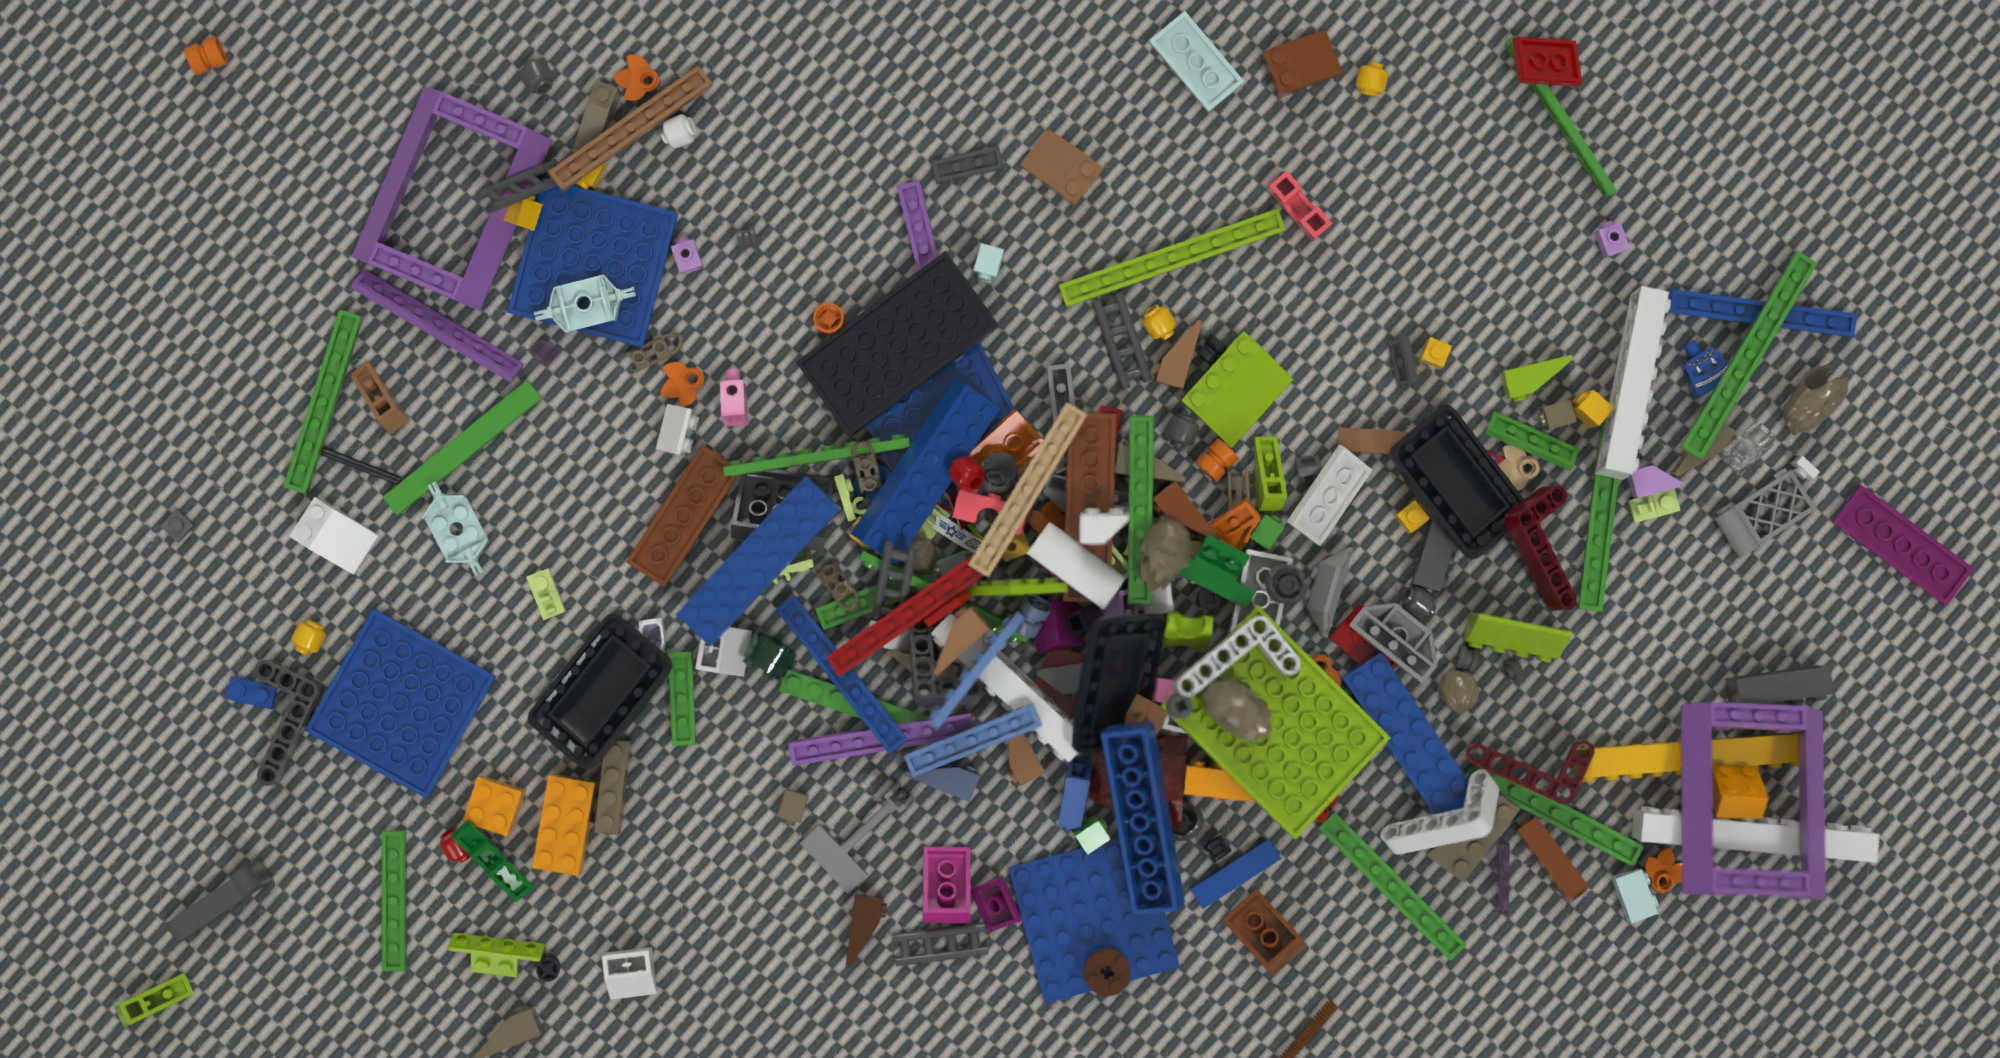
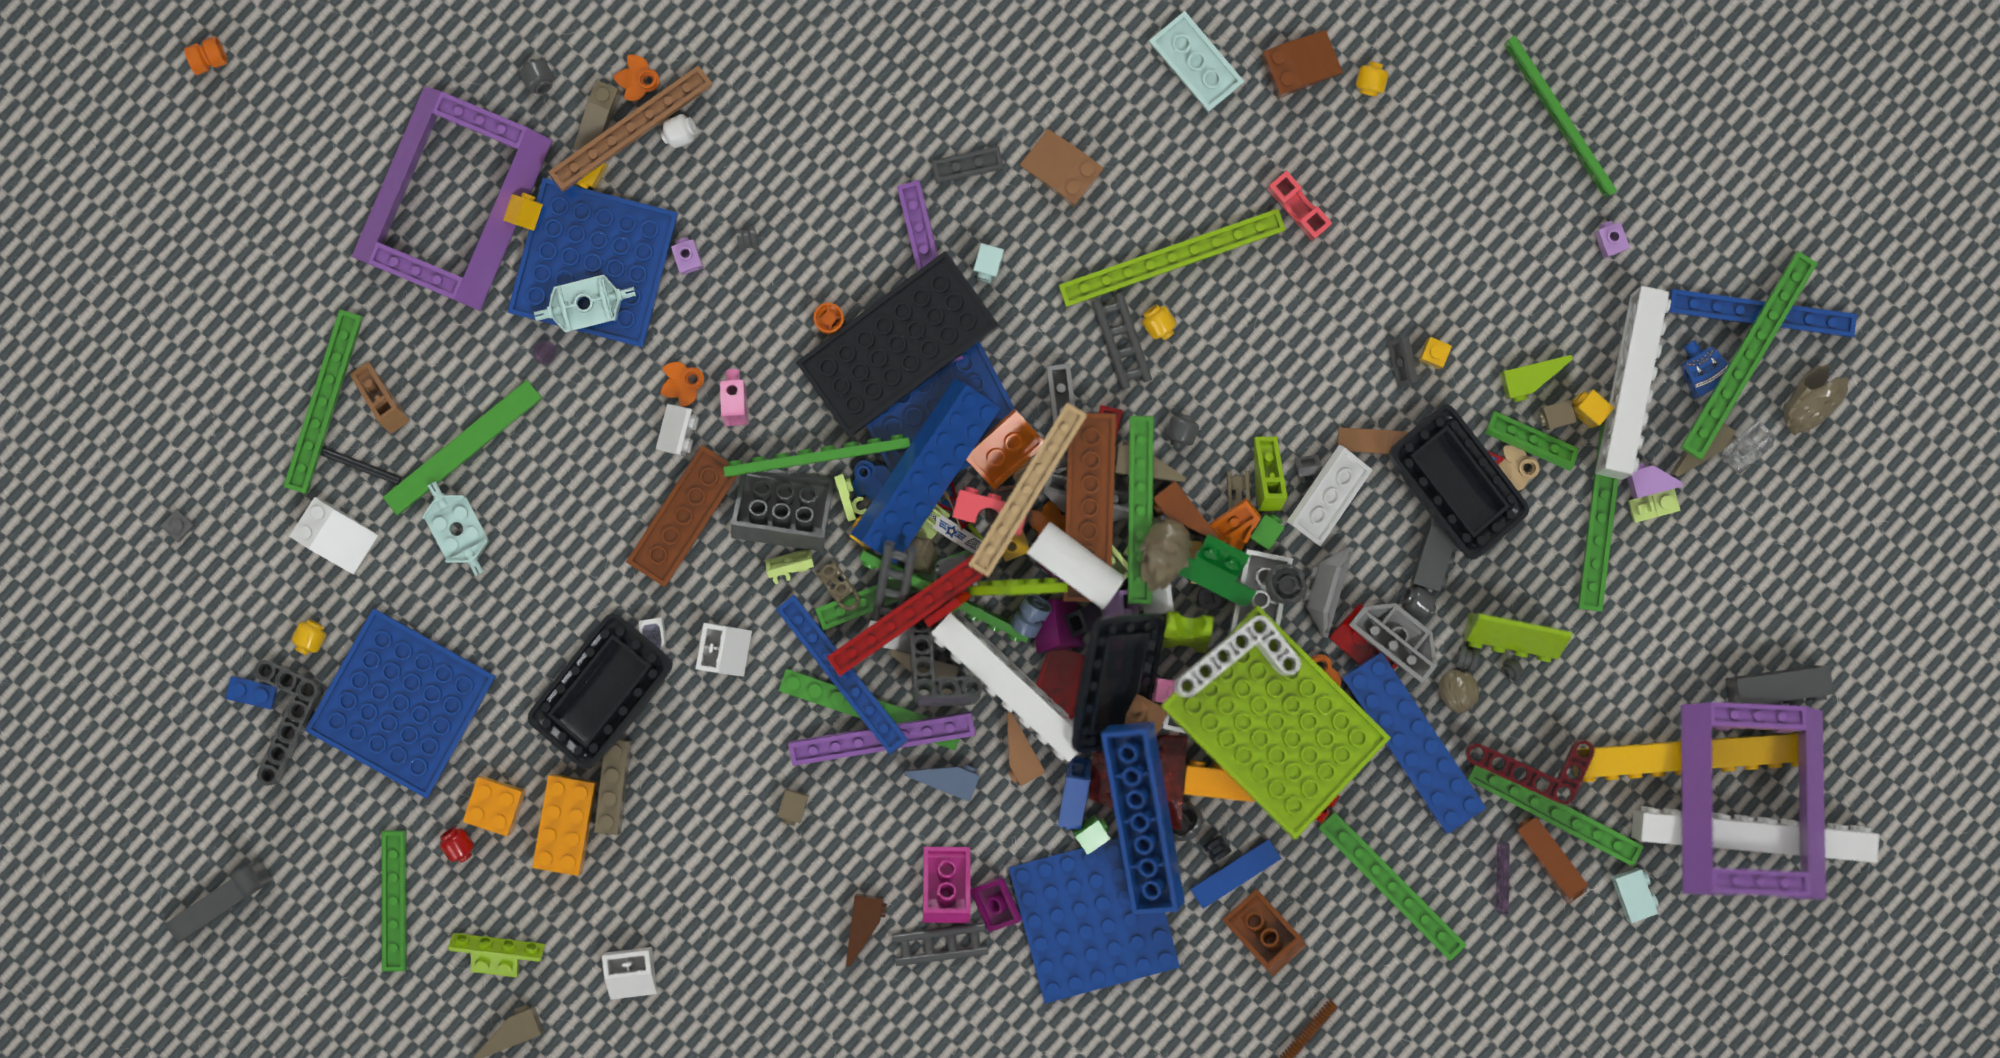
(153, 1000): lime slope -> none
(437, 325): medium lavender plate -> none
(492, 860): green slope -> none
(517, 193): dark grey bar -> none
(546, 594): yellowish green plate -> none
(546, 972): black wheel -> none
(659, 348): dark tan piece -> none
(682, 699): bright green plate -> none
(758, 561): blue brick -> none
(770, 656): clear green brick -> none
(835, 857): light grey piece -> none
(865, 463): dark tan piece -> none
(962, 635): medium nougat slope -> none
(966, 473): red head -> none
(973, 740): medium blue plate -> none
(981, 662): medium blue plate -> none
(999, 472): dark grey hair -> none
(1063, 678): dark grey slope -> none
(1099, 526): white slope -> none
(1118, 963): reddish brown brick -> none
(1175, 703): dark grey wheel -> none
(1176, 363): medium nougat slope -> none
(1207, 353): black wheel -> none
(1216, 460): orange wheel -> none
(1237, 389): lime slope -> none
(1237, 710): dark tan head -> none
(1412, 516): yellow brick -> none
(1448, 827): white beam -> none
(1464, 856): dark tan wing -> none
(1535, 548): dark red beam -> none
(1547, 61): red tile -> none
(1664, 867): orange plate -> none
(1738, 792): light orange brick -> none
(1742, 533): light grey piece -> none
(1804, 468): white plate -> none
(1902, 545): magenta plate -> none

